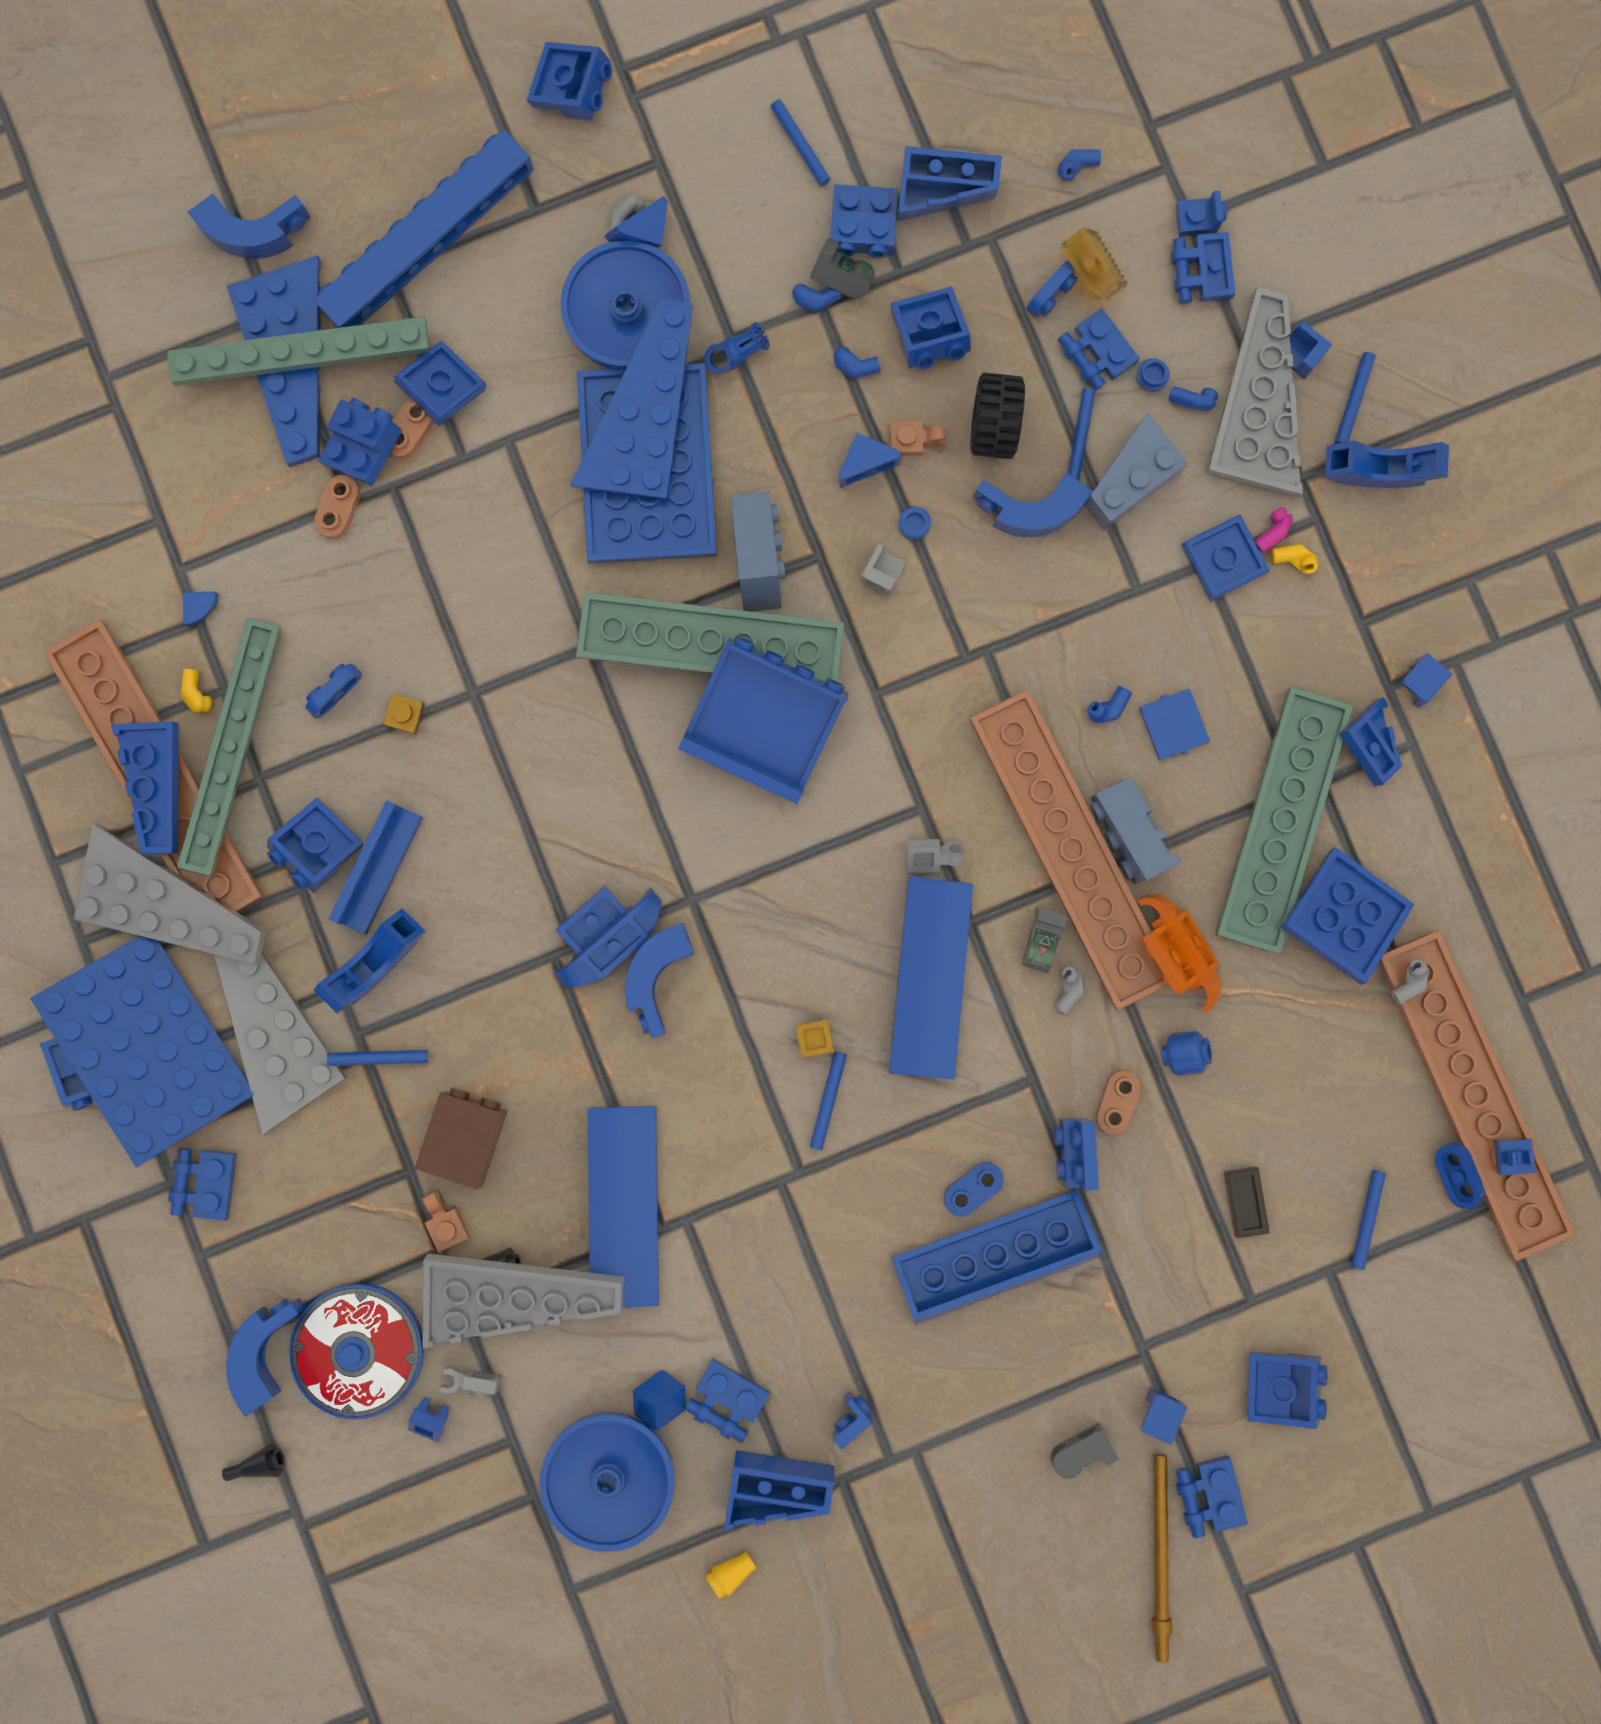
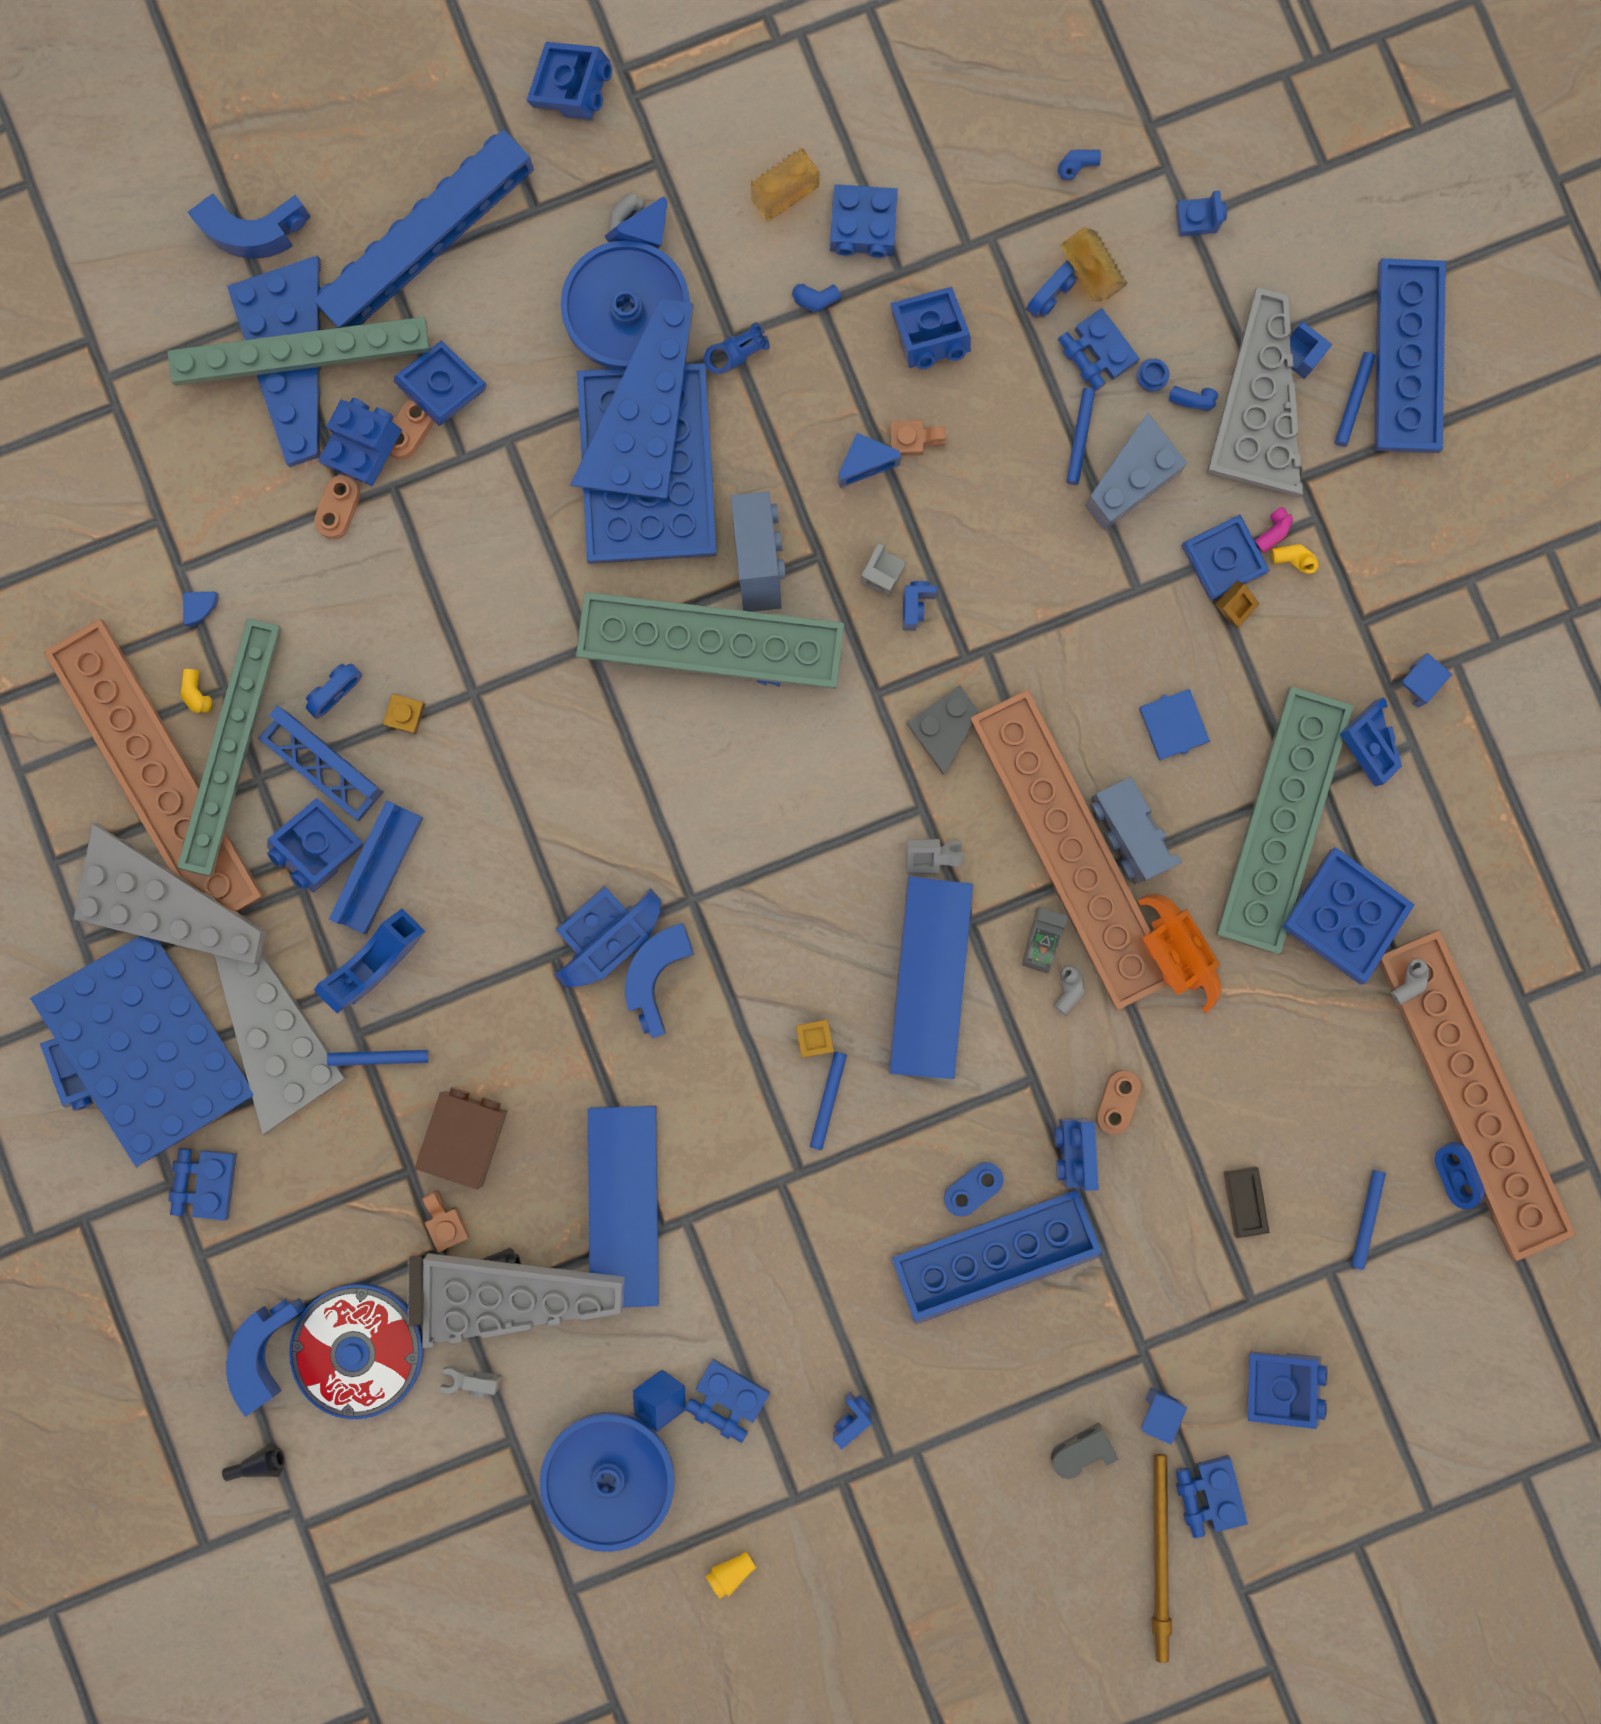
(151, 770): blue wing -> none
(328, 755): none -> blue fence
(415, 1291): none -> dark brown tile
(426, 1424): blue tile -> none
(763, 719): blue panel -> none
(777, 1488): blue wedge -> none
(785, 184): none -> clear yellow brick
(800, 142): blue bar -> none
(842, 272): dark grey leg -> none
(853, 366): blue arm -> none
(912, 609): none -> blue bracket
(914, 523): blue tile -> none
(944, 727): none -> dark grey wing
(945, 180): blue wedge -> none
(997, 415): black tyre -> none
(1036, 517): blue arch -> none
(1111, 709): blue arm -> none
(1187, 1053): blue head -> none
(1213, 265): blue plate -> none
(1237, 604): none -> pearl gold plate
(1386, 468): blue arch -> none
(1410, 355): none -> blue plate
(1514, 1156): blue tile -> none

